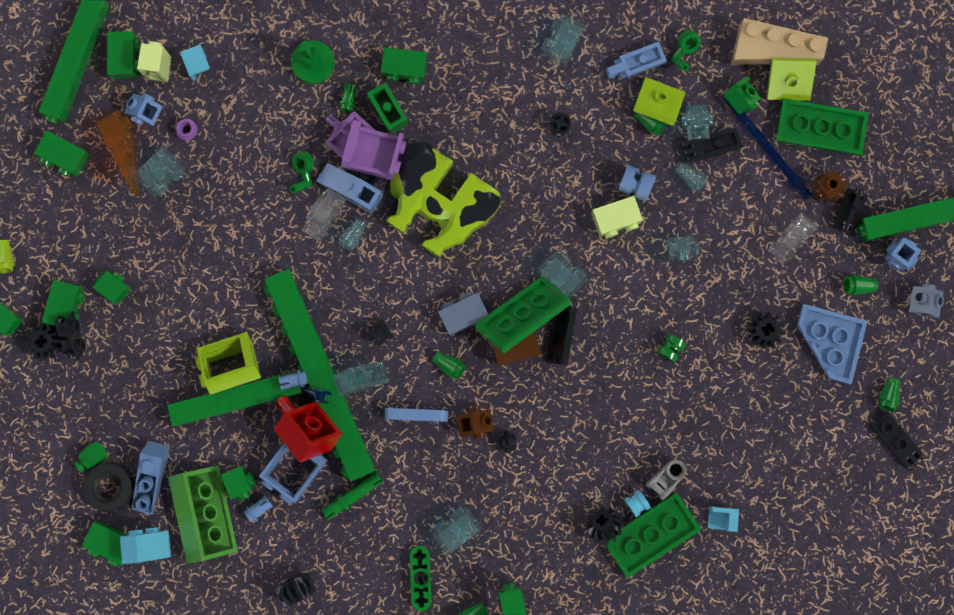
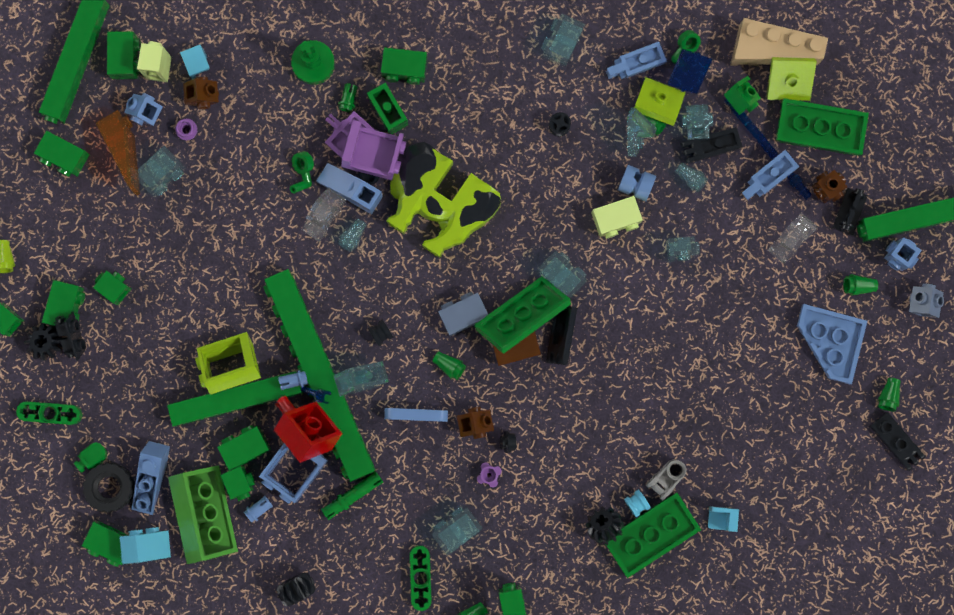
(34, 406): none -> green beam
(201, 92): none -> reddish brown brick
(244, 447): none -> green brick
(495, 472): none -> medium lavender plate
(637, 128): none -> clear light blue slope
(671, 348): green wheel -> none
(689, 71): none -> clear blue piece
(759, 335): black gear -> none
(771, 175): none -> medium blue hinge

